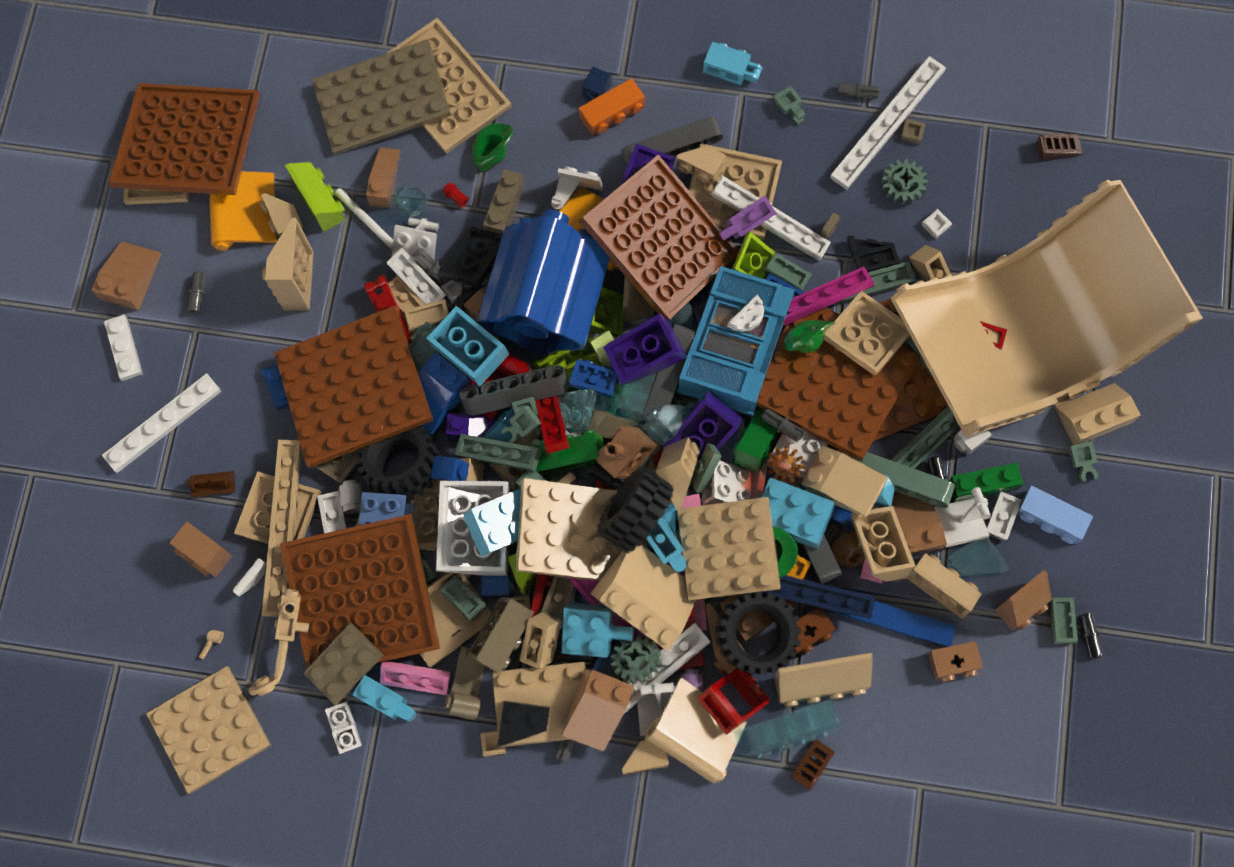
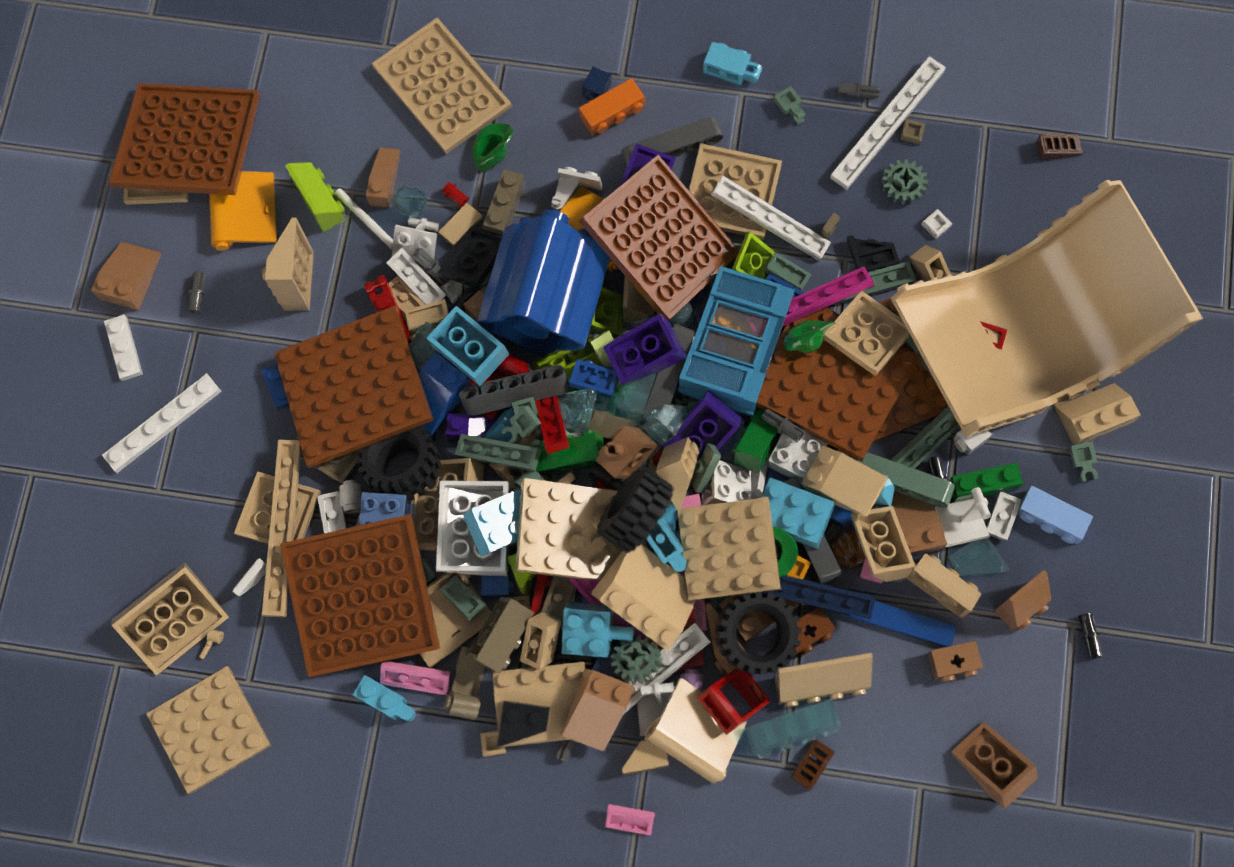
(169, 618): none -> tan slope
(196, 546): medium nougat brick -> none
(212, 484): reddish brown hinge -> none
(279, 212): tan slope -> none
(285, 632): tan piece -> none
(343, 664): dark tan plate -> none
(343, 727): white slope -> none
(381, 97): dark tan plate -> none
(449, 469): blue brick -> none
(460, 224): none -> tan tile
(629, 819): none -> bright pink plate
(702, 162): tan slope -> none
(748, 218): medium lavender hinge -> none
(748, 317): white tile -> none
(779, 470): clear orange gear -> none
(995, 765): none -> medium nougat slope
(1063, 620): sand green plate -> none

